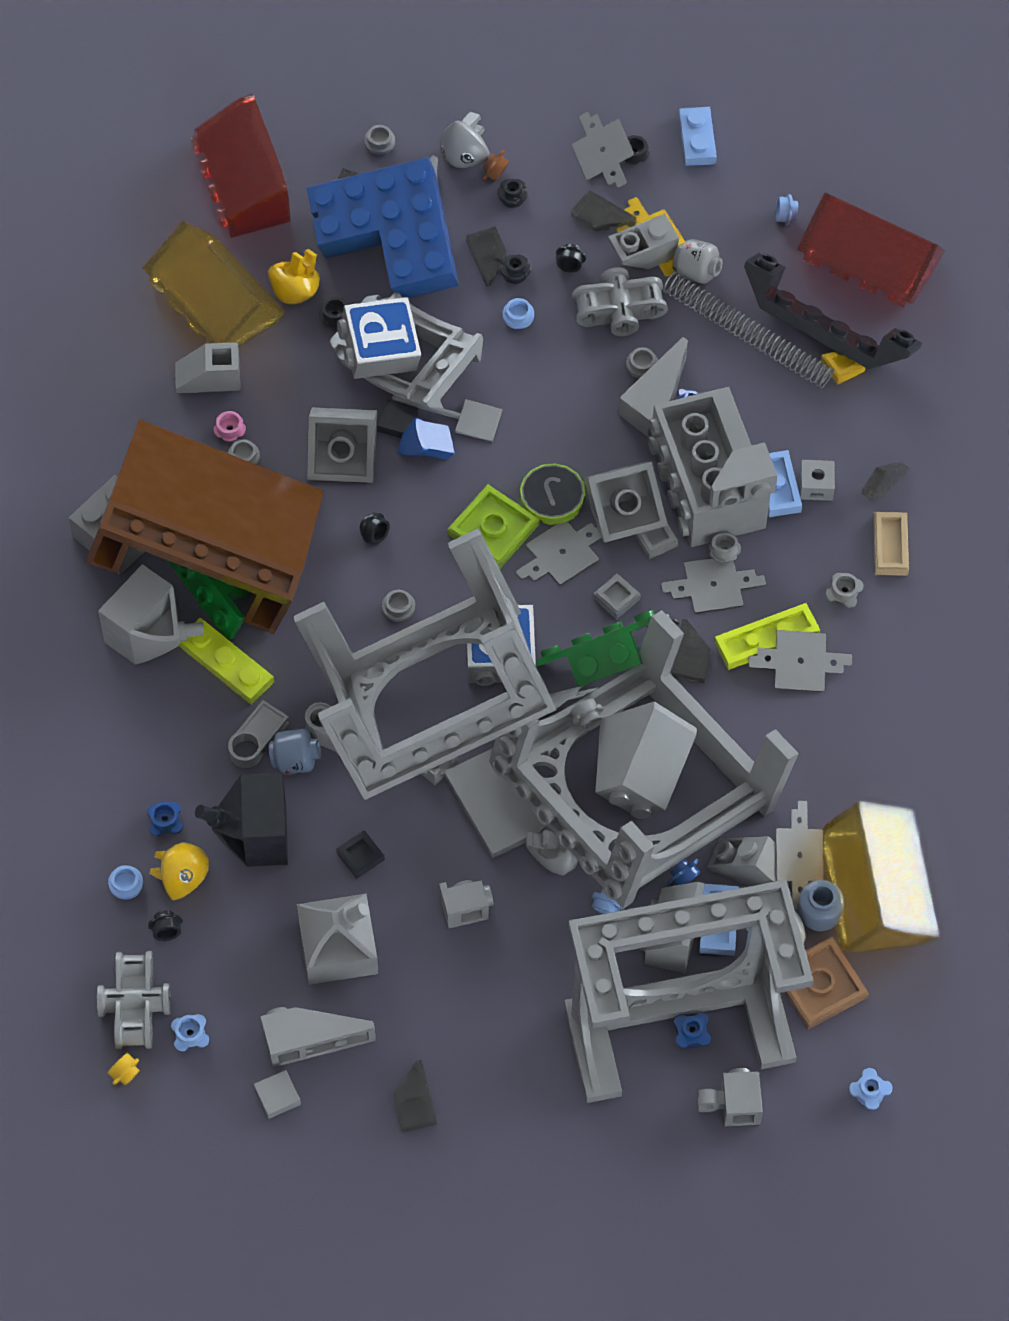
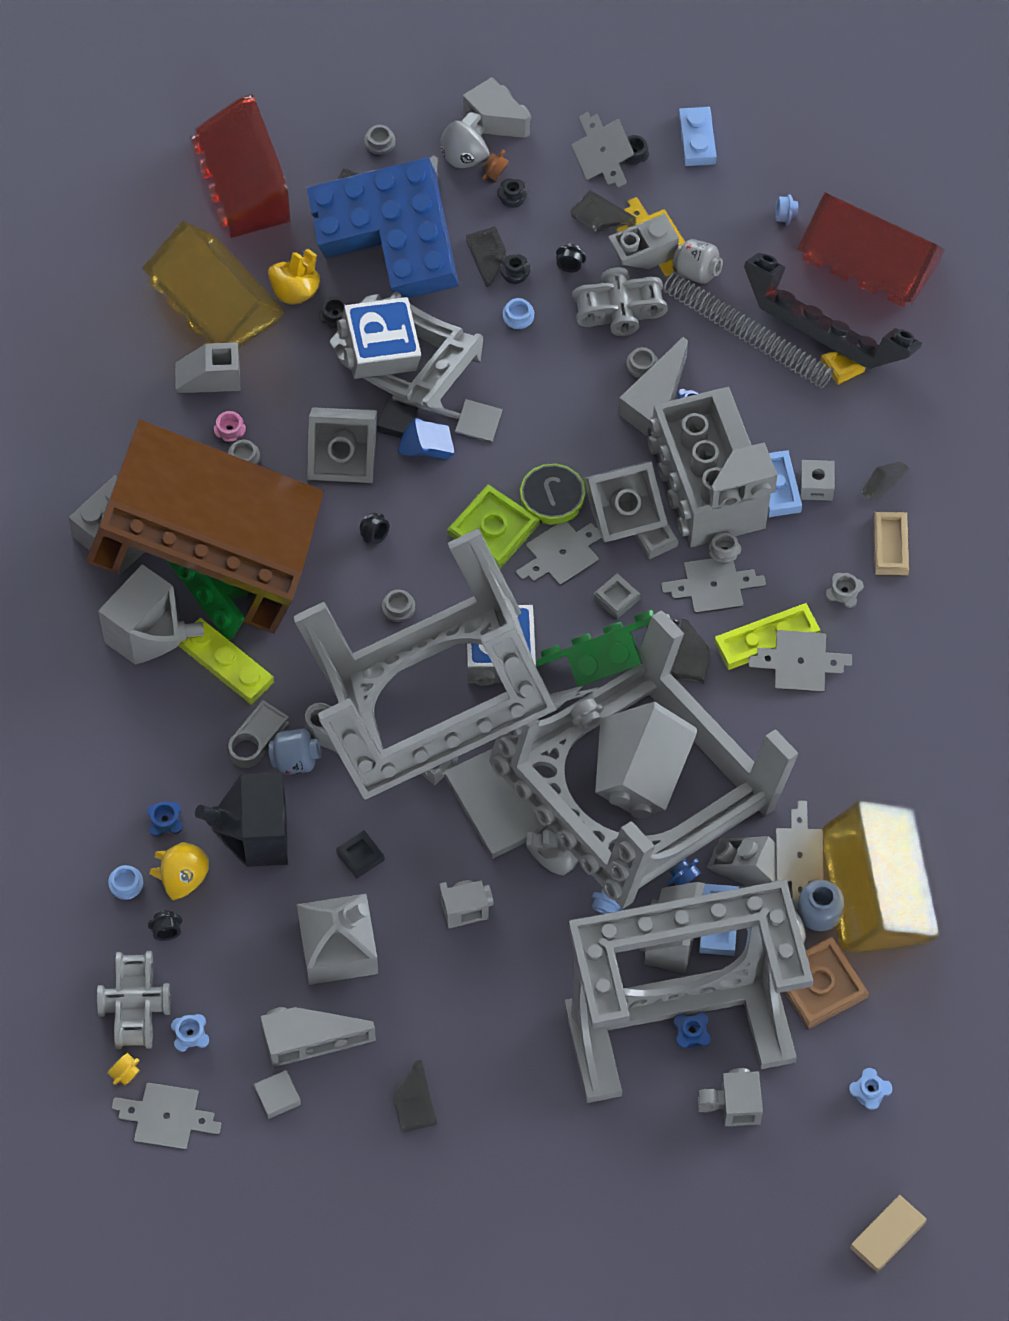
(169, 1132): none -> light grey piece
(497, 109): none -> light grey slope
(888, 1233): none -> tan tile

